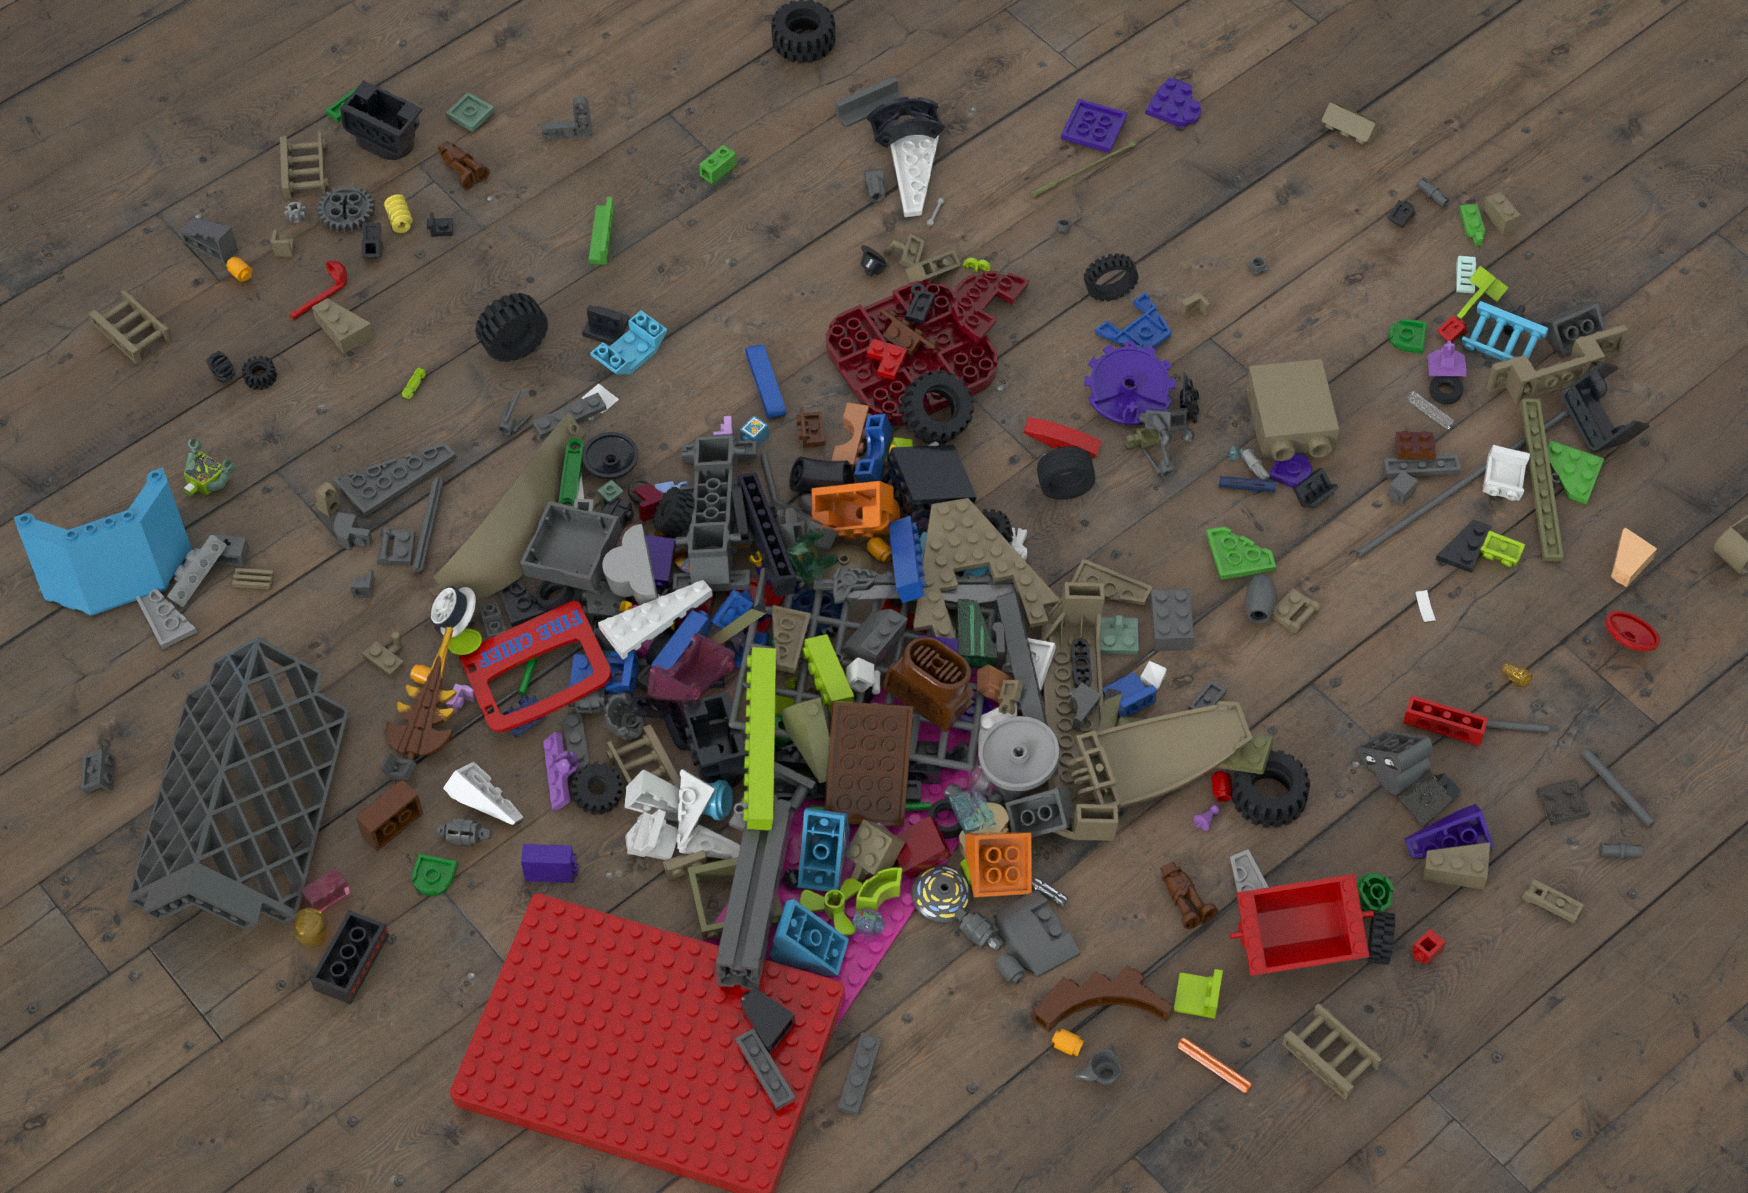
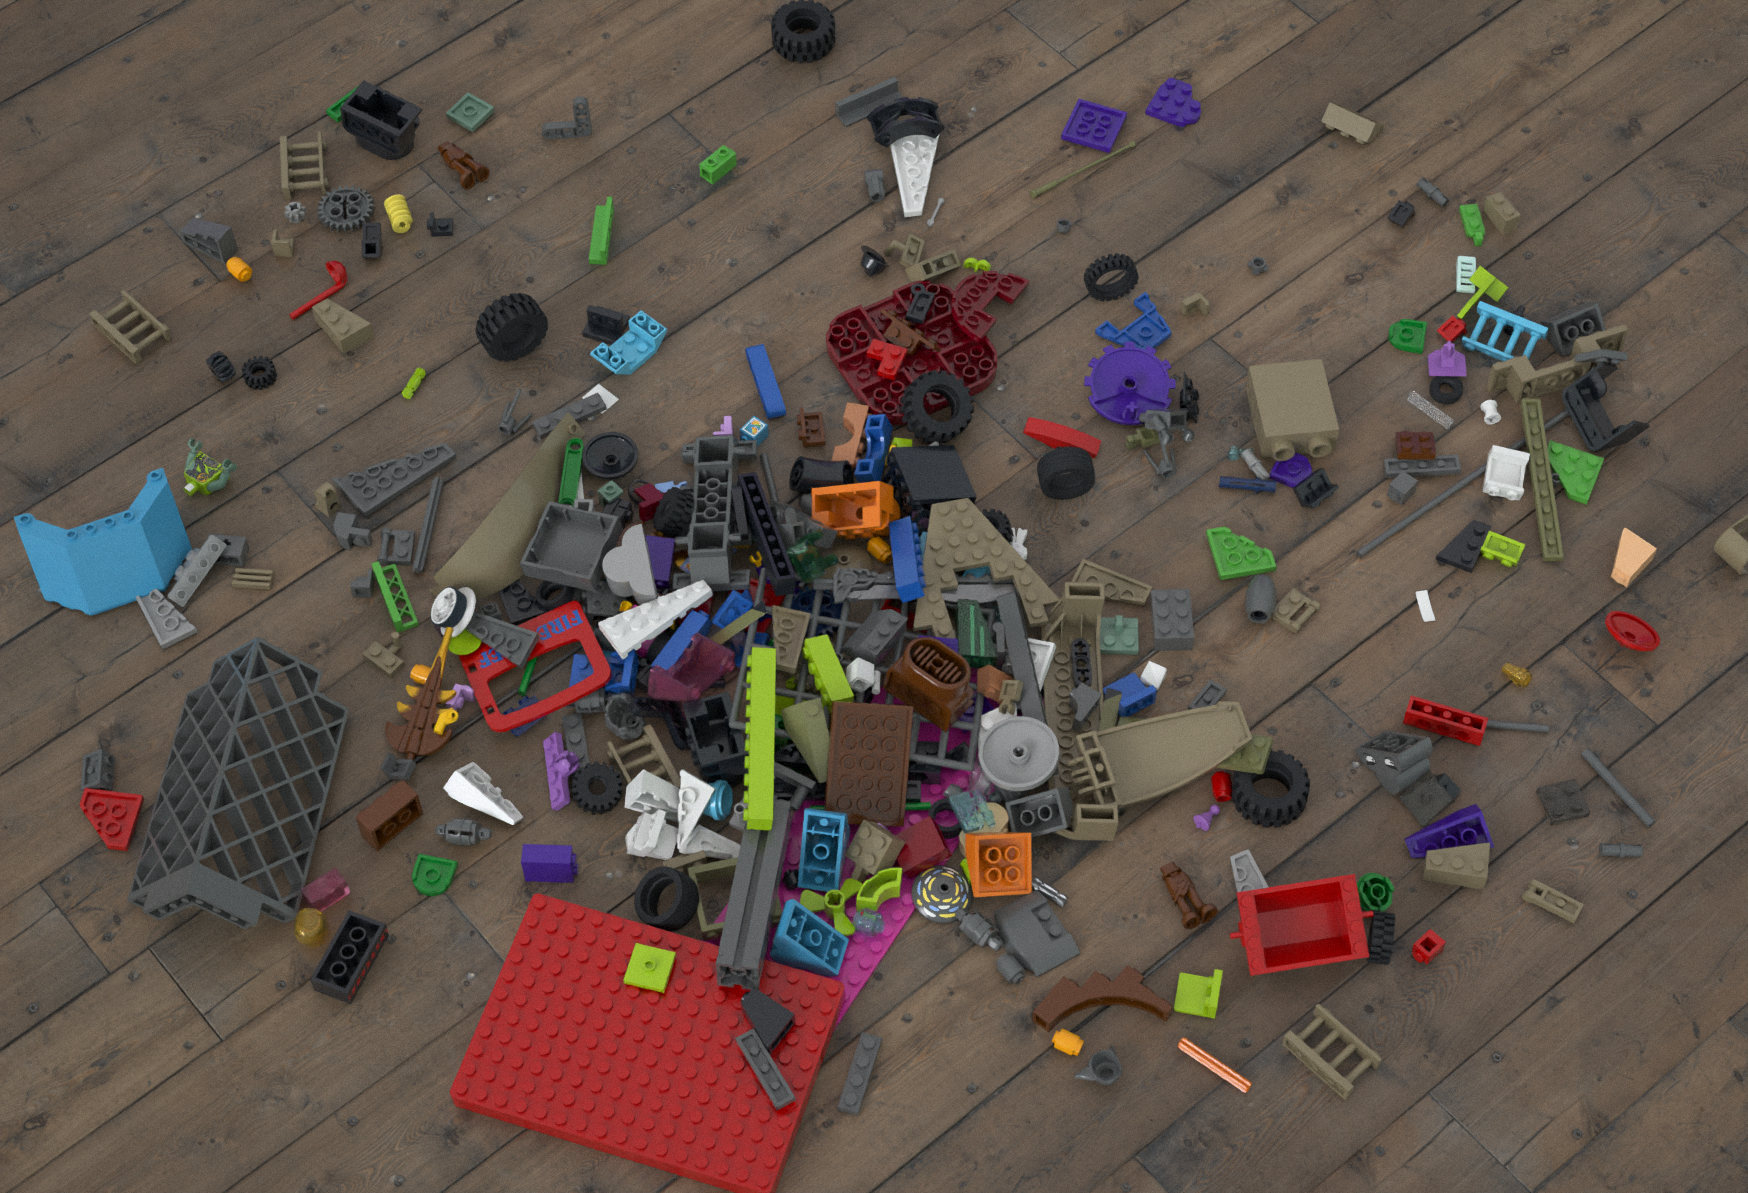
(112, 815): none -> red plate
(388, 596): none -> bright green fence
(445, 719): none -> yellow arm
(505, 638): none -> dark grey wing
(648, 894): none -> black tyre
(649, 967): none -> lime plate
(1490, 411): none -> white bush
(1602, 355): none -> dark grey wing

